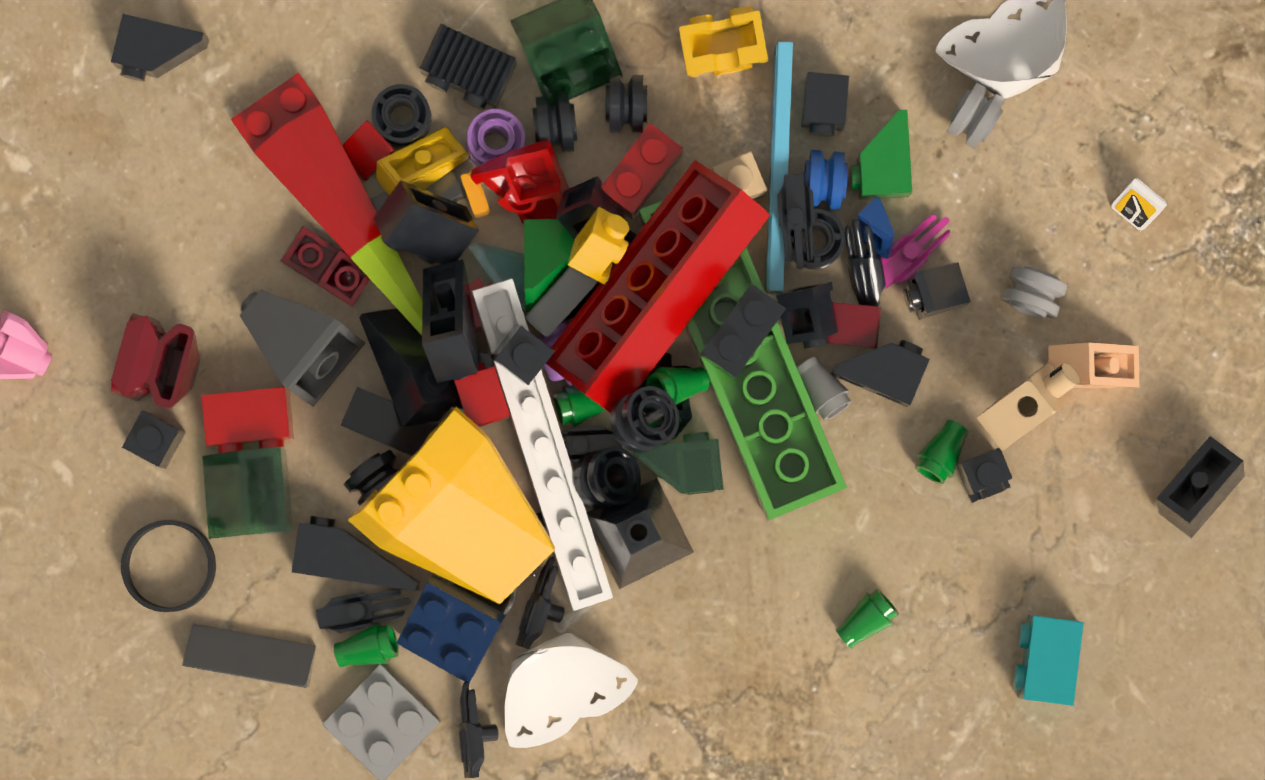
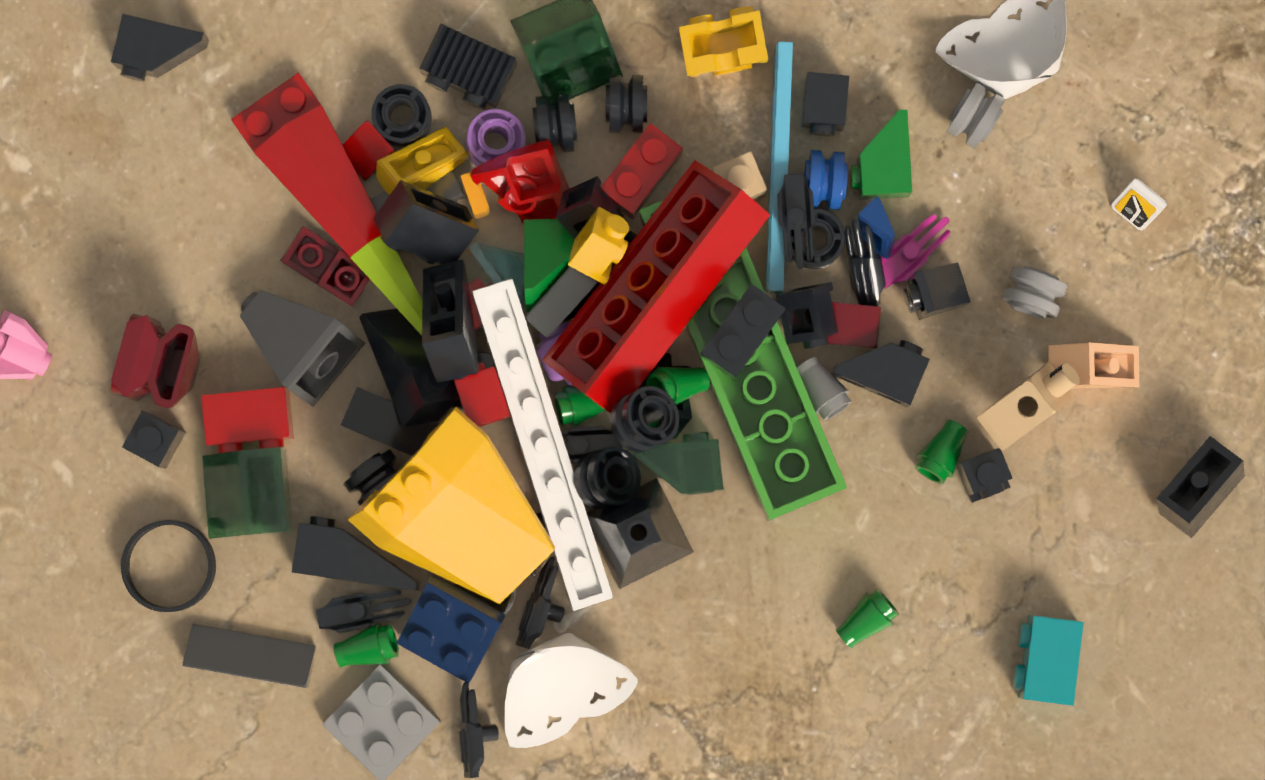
(522, 354): black brick -> none

